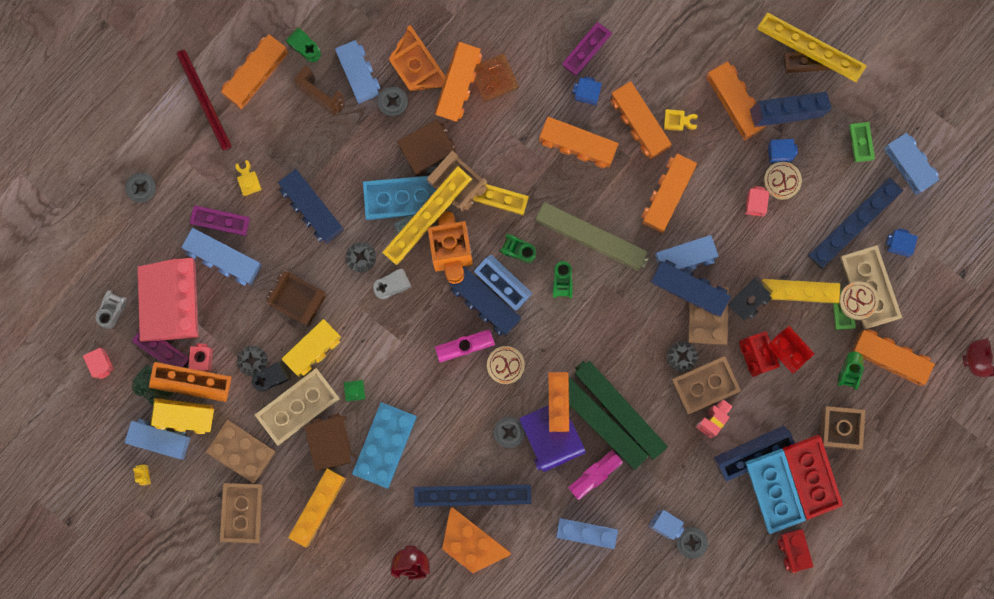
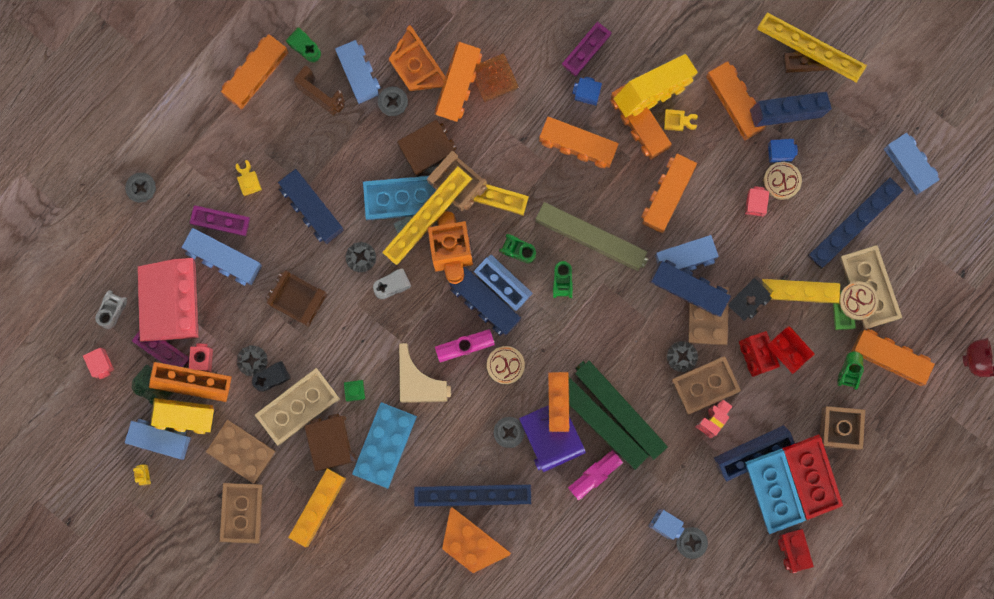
(203, 100): dark red axle -> none
(312, 348): yellow brick -> none
(410, 563): dark red cylinder -> none
(416, 385): none -> tan arch
(586, 533): medium blue brick -> none
(656, 86): none -> yellow brick
(861, 142): bright green plate -> none
(901, 242): blue brick -> none

